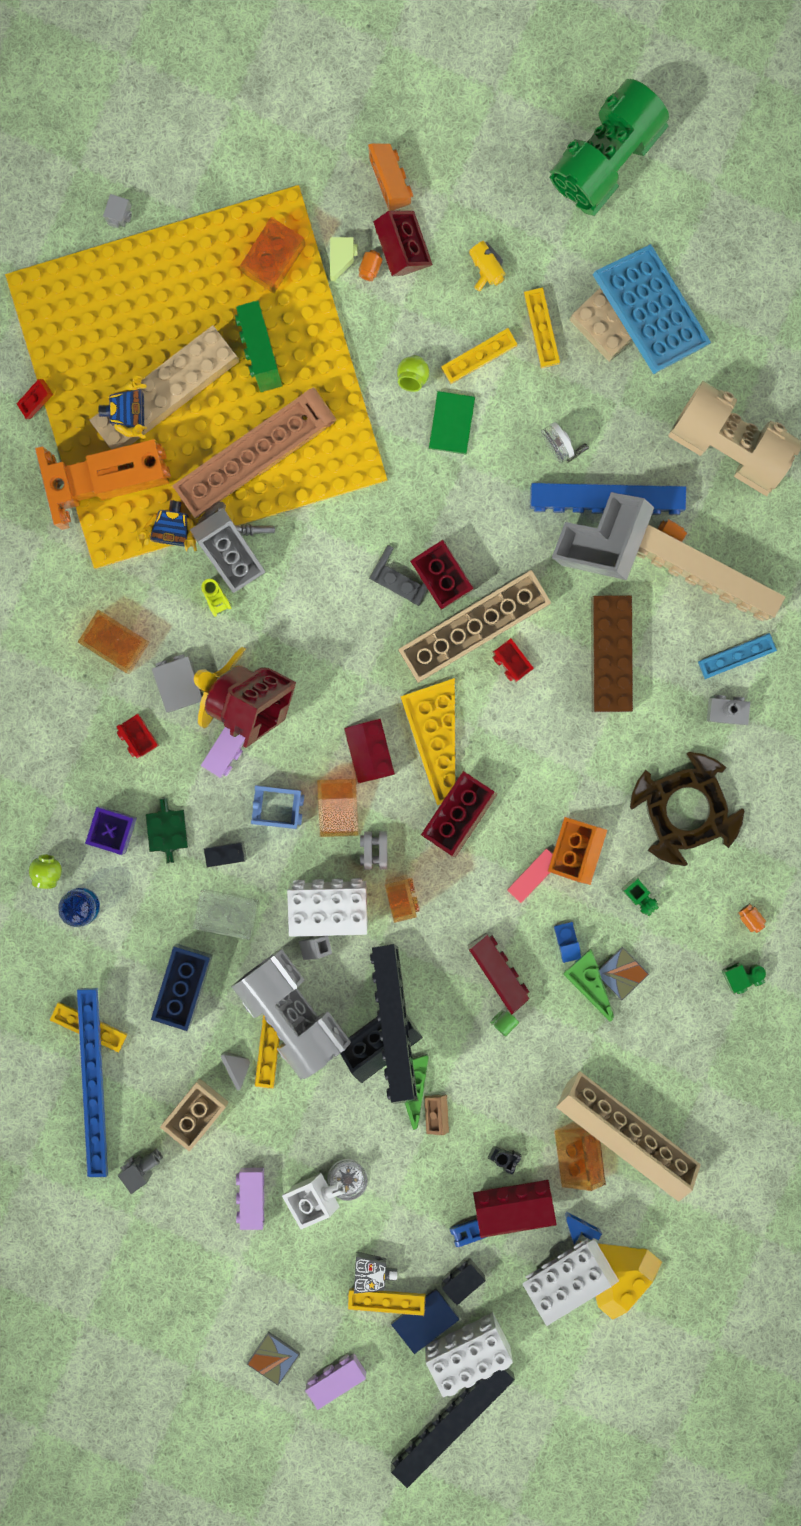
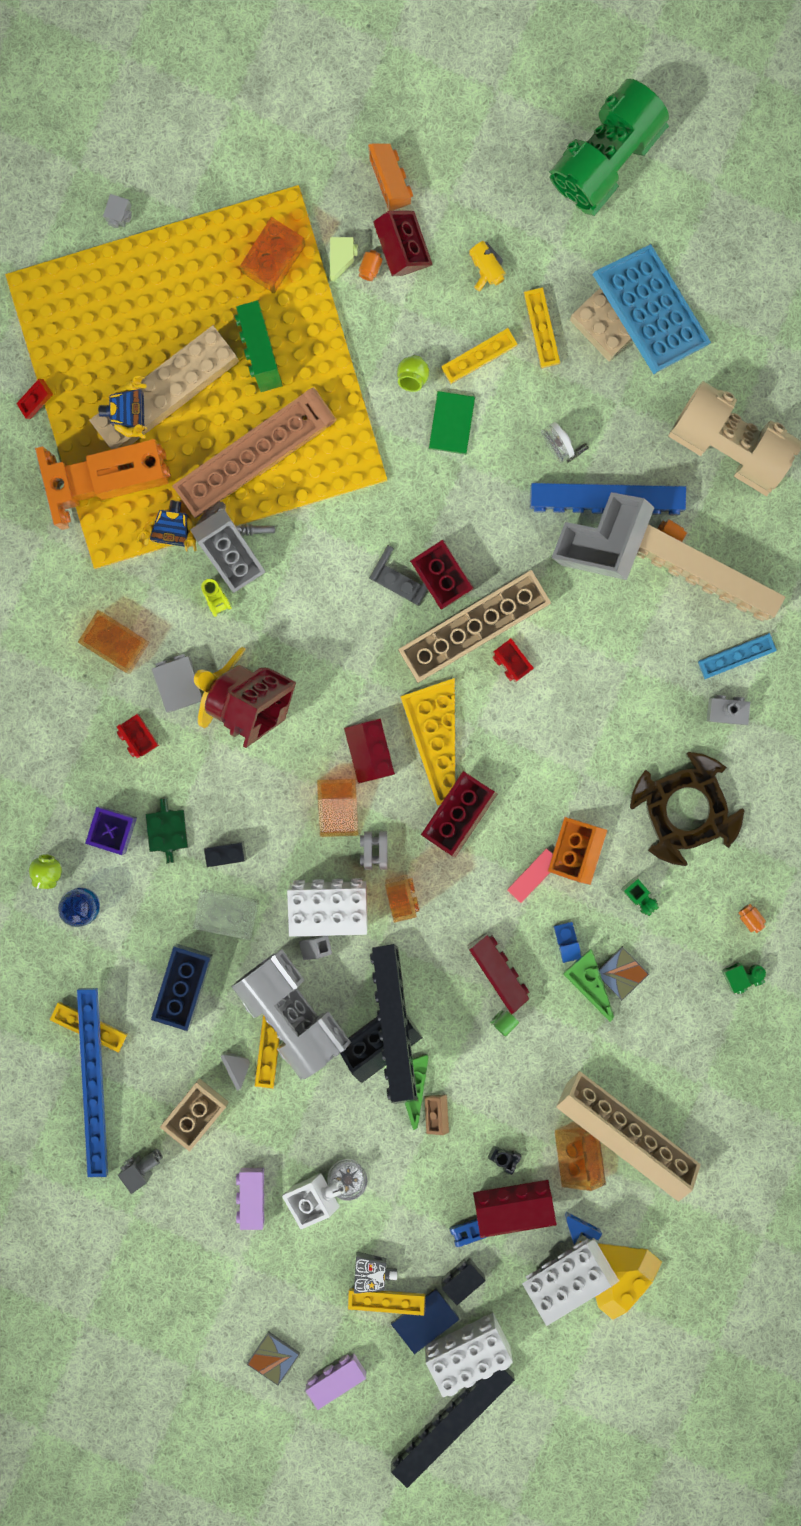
(223, 753): lavender brick -> none
(296, 818): medium blue window -> none
(611, 653): reddish brown brick -> none

